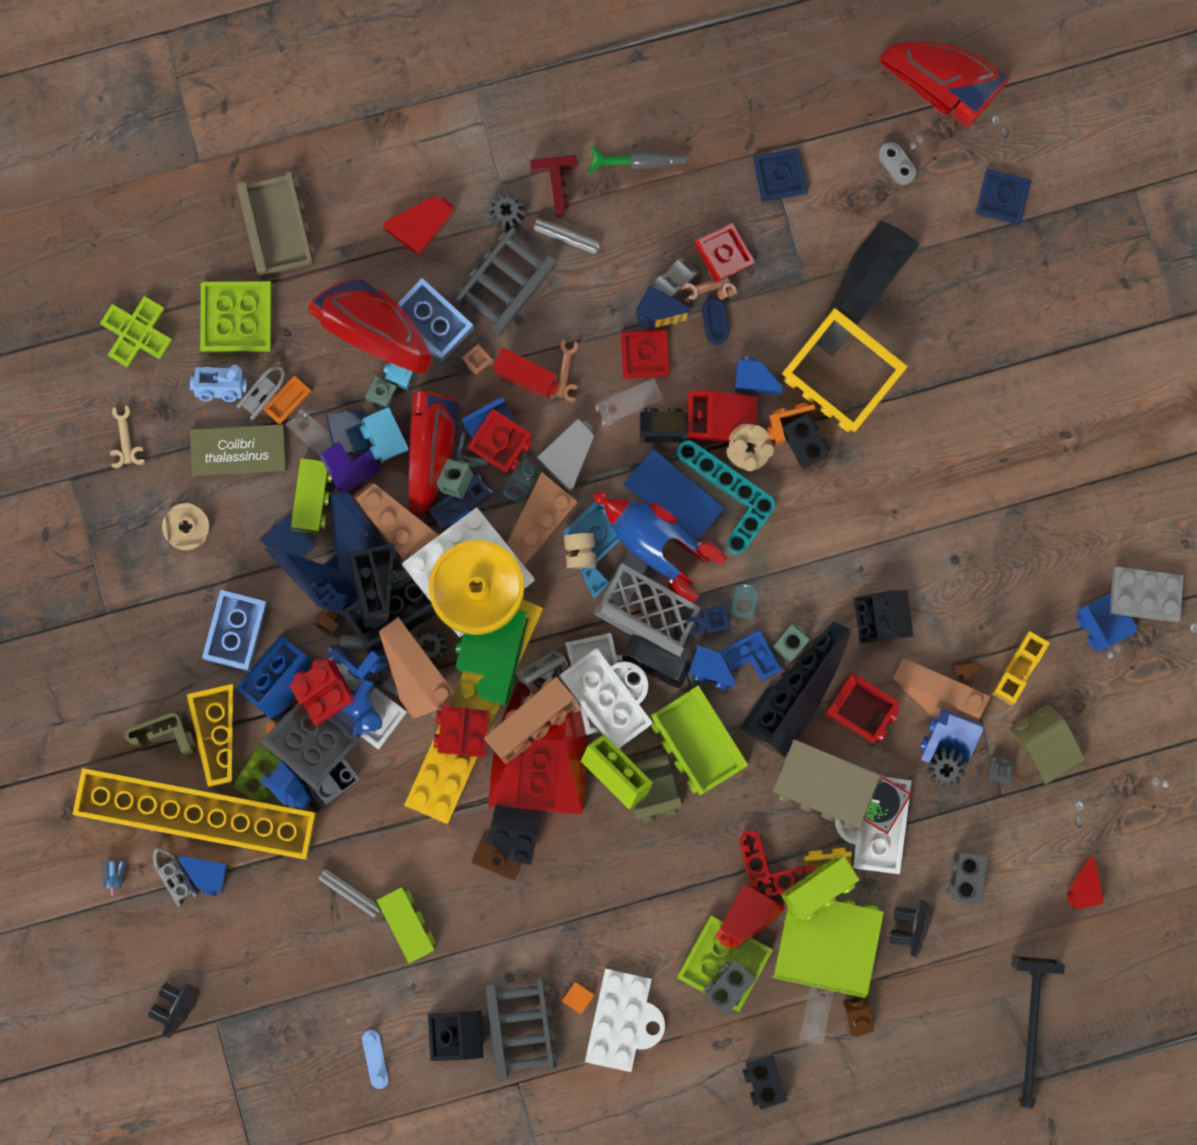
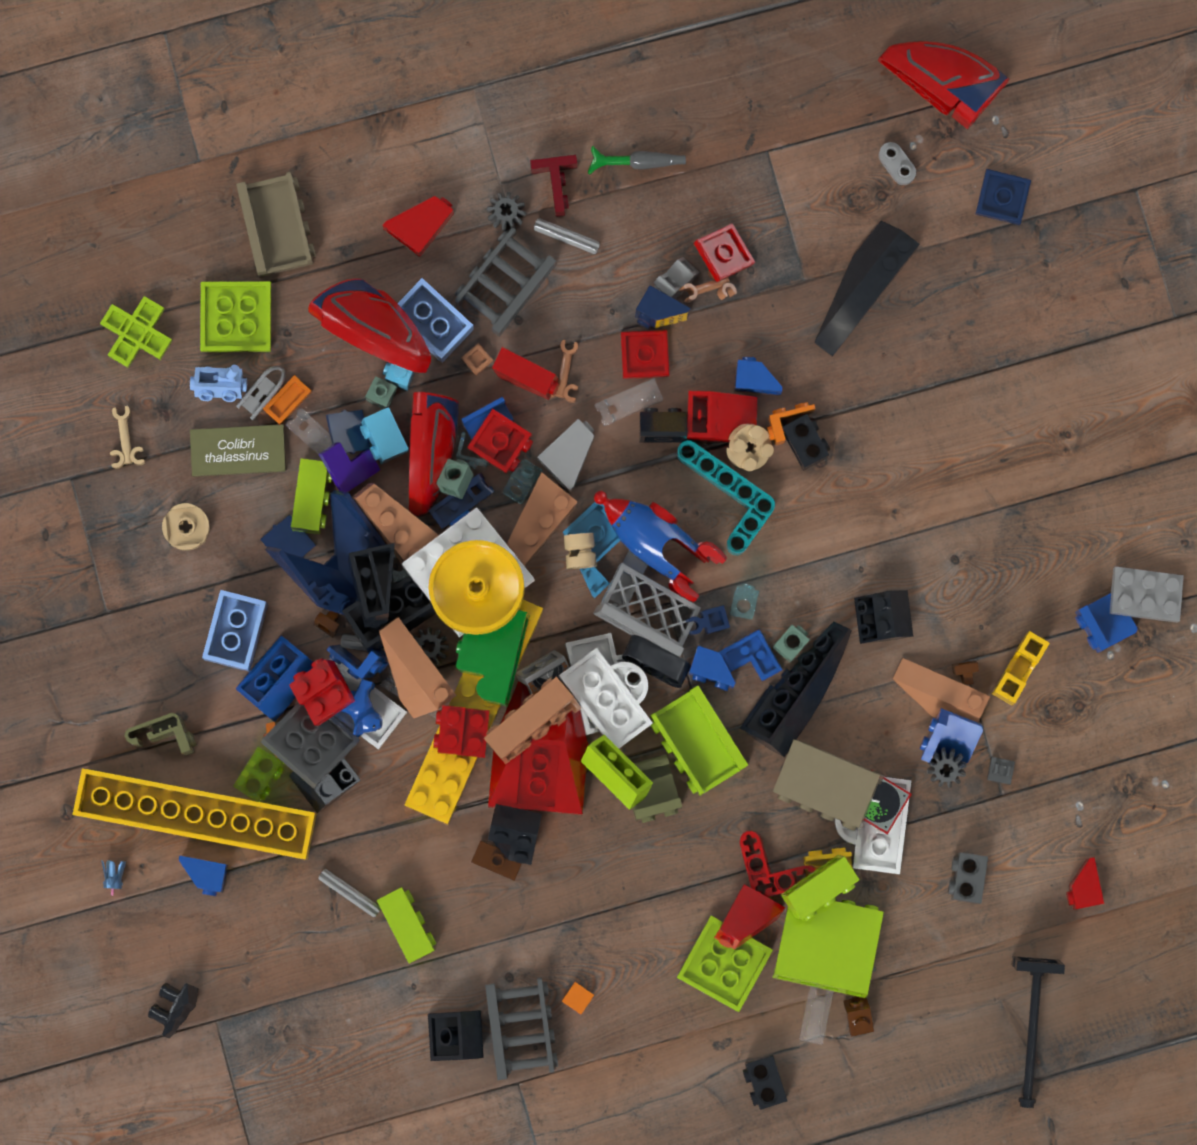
(170, 871): light grey piece -> none
(212, 726): yellow wedge -> none
(287, 787): blue connector -> none
(375, 1059): light blue piece -> none
(622, 1021): white plate -> none
(665, 485): blue tile -> none
(715, 321): dark blue tile -> none
(733, 991): dark grey brick -> none
(780, 175): dark blue tile -> none
(811, 395): yellow window -> none
(856, 706): red container -> none
(920, 918): black connector -> none
(1048, 743): olive piece -> none

